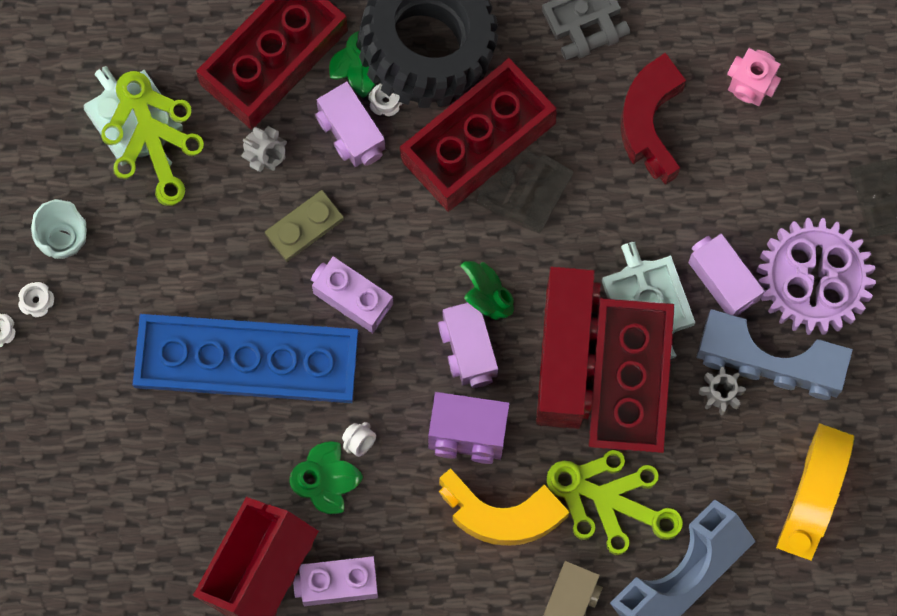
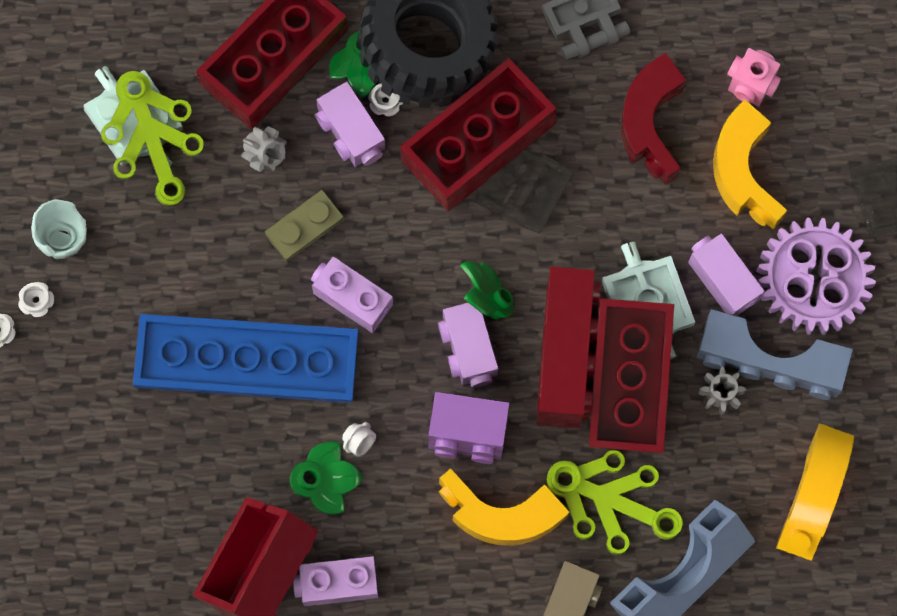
(731, 168): none -> yellow arch

